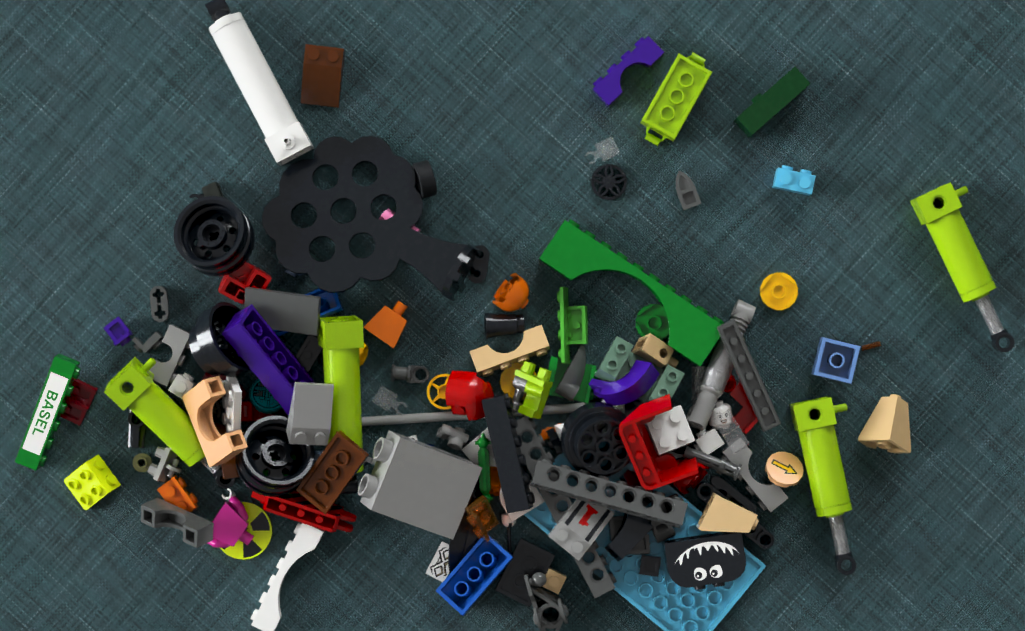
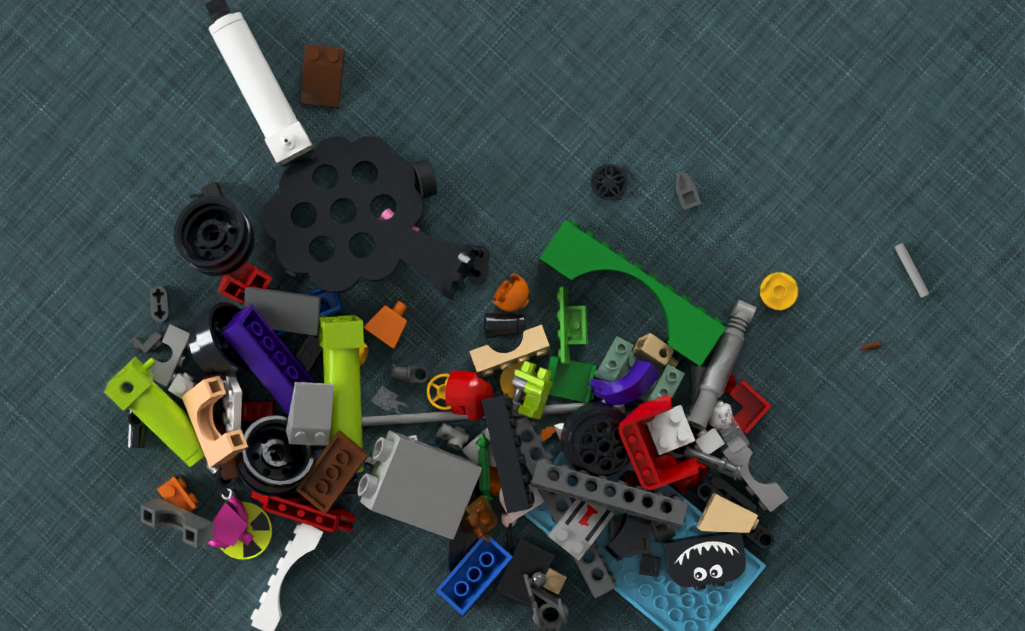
(48, 411): green brick -> none
(79, 402): dark red slope -> none
(91, 482): neon yellow bracket -> none
(118, 332): dark purple bracket -> none
(148, 461): olive plate -> none
(167, 465): light grey hips -> none
(263, 399): teal tile -> none
(439, 565): white sticker -> none
(554, 441): black plate -> none
(573, 376): dark grey piece -> none
(605, 149): clear plate -> none
(645, 54): dark purple arch -> none
(653, 320): green tile -> none
(675, 97): lime container -> none
(748, 375): dark grey tile -> none
(771, 102): dark green brick -> none
(784, 469): light nougat tile -> none
(794, 181): medium azure brick -> none
(825, 469): lime piece -> none
(835, 360): medium blue brick -> none
(888, 426): tan slope -> none
(911, 269): none -> light grey piece
(961, 254): lime piece -> none

